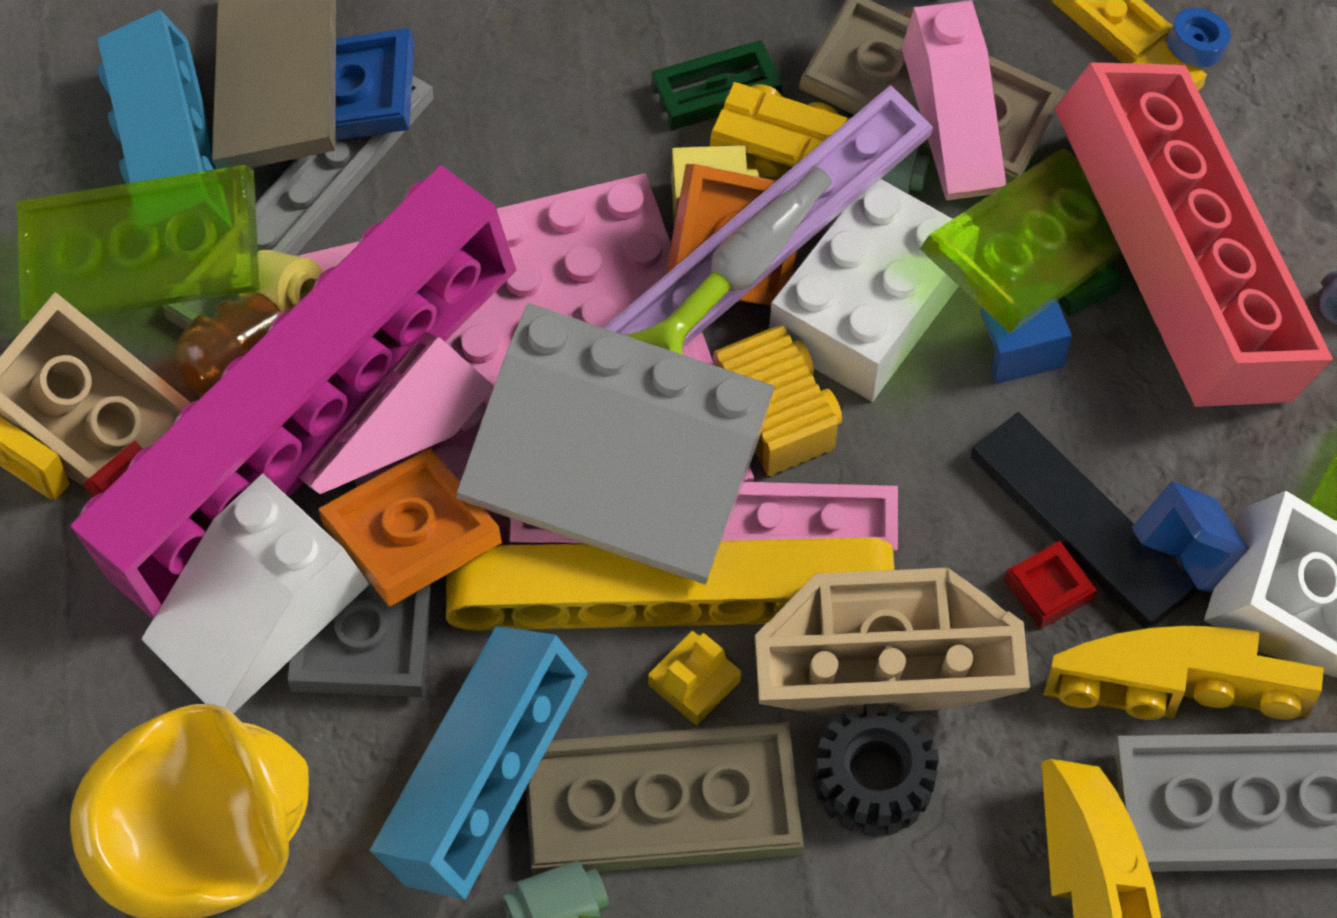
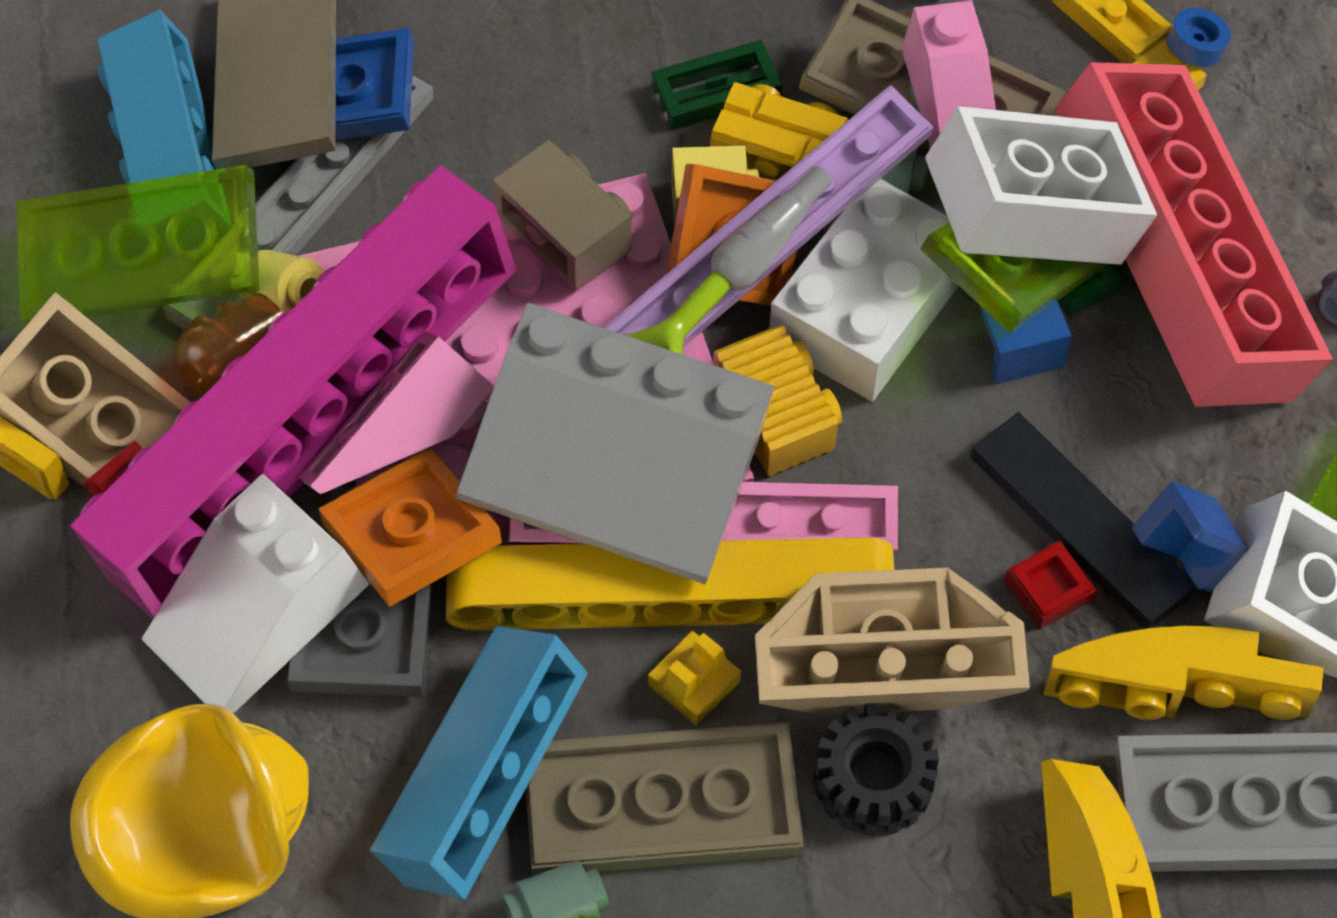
(563, 214): none -> dark tan brick
(1039, 186): none -> white brick

